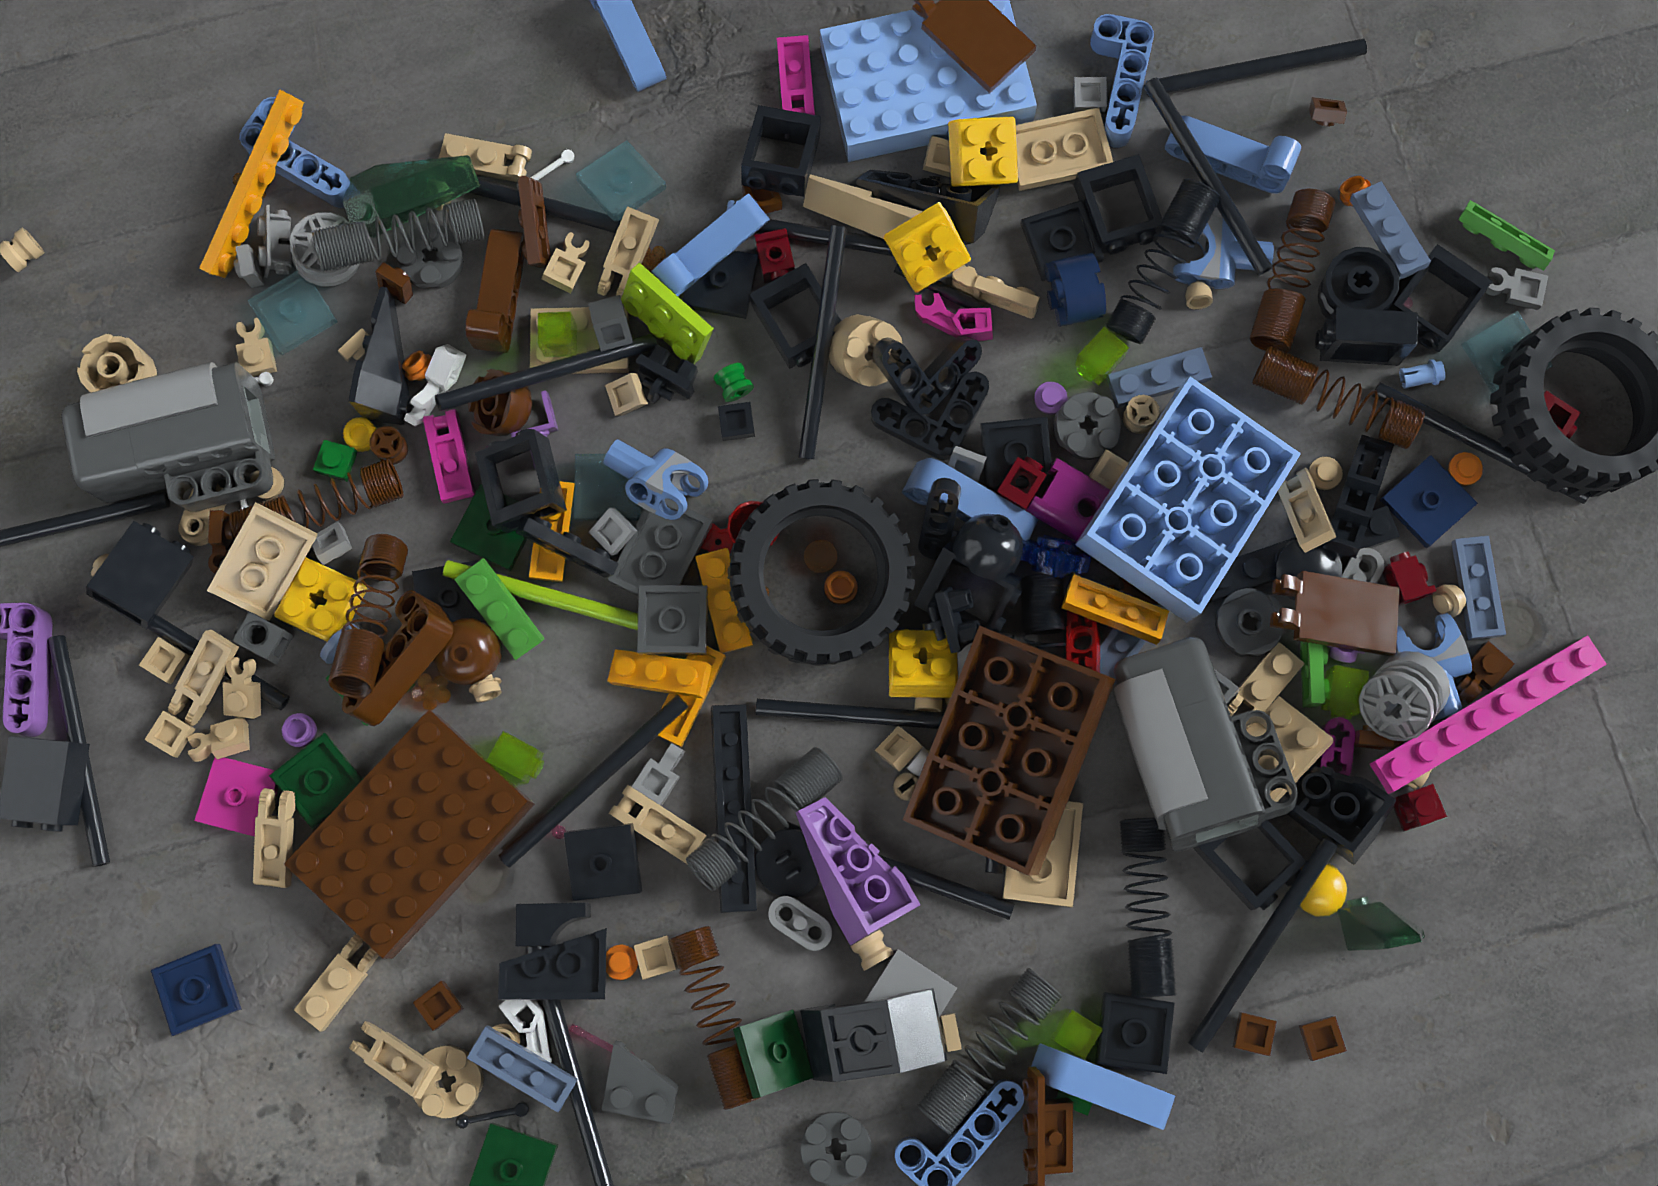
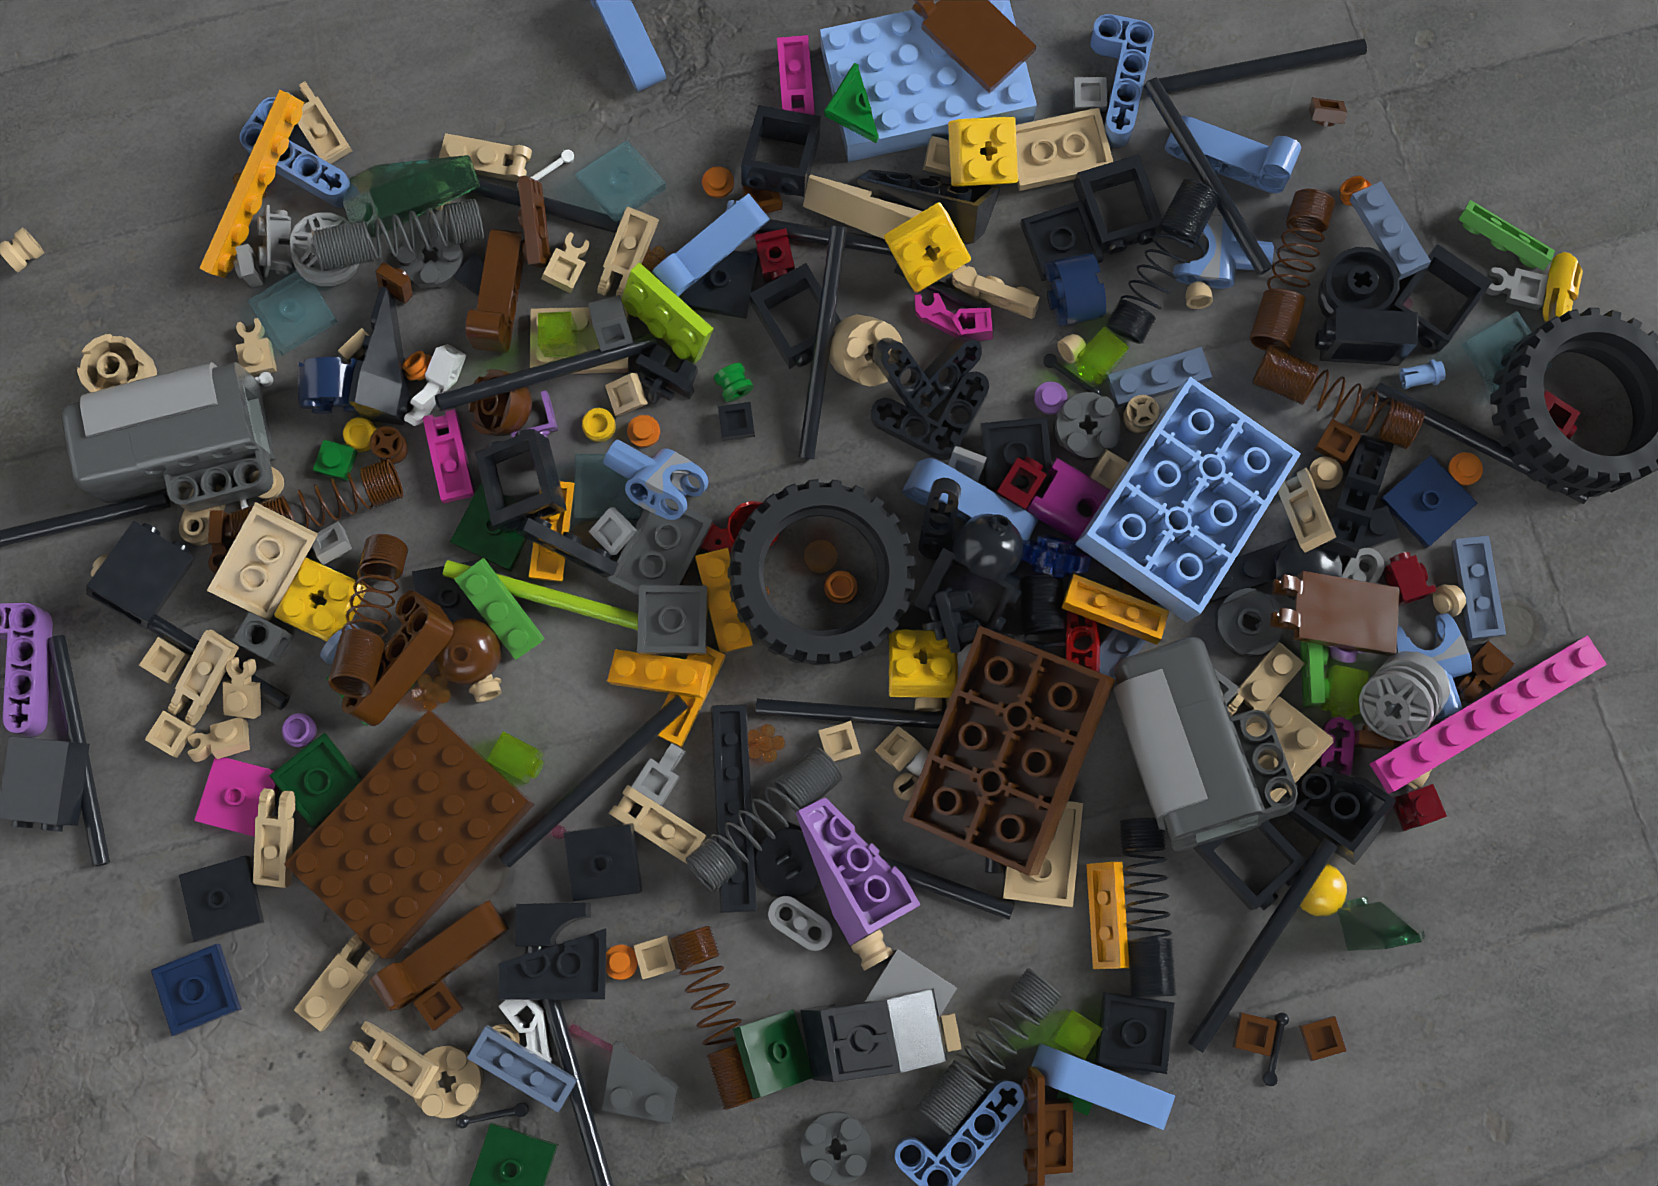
(221, 898): none -> black plate
(321, 129): none -> tan hinge
(325, 384): none -> dark blue brick
(406, 981): none -> reddish brown beam
(471, 273): none -> black tile
(598, 425): none -> yellow tile
(643, 431): none -> orange plate
(718, 182): none -> orange plate
(765, 743): none -> clear orange plant
(840, 742): none -> tan plate
(851, 106): none -> green tile
(1051, 361): none -> black hinge
(1070, 347): none -> tan hinge
(1107, 915): none -> light orange plate
(1270, 1077): none -> black hinge
(1337, 441): none -> reddish brown plate
(1562, 285): none -> yellow arm

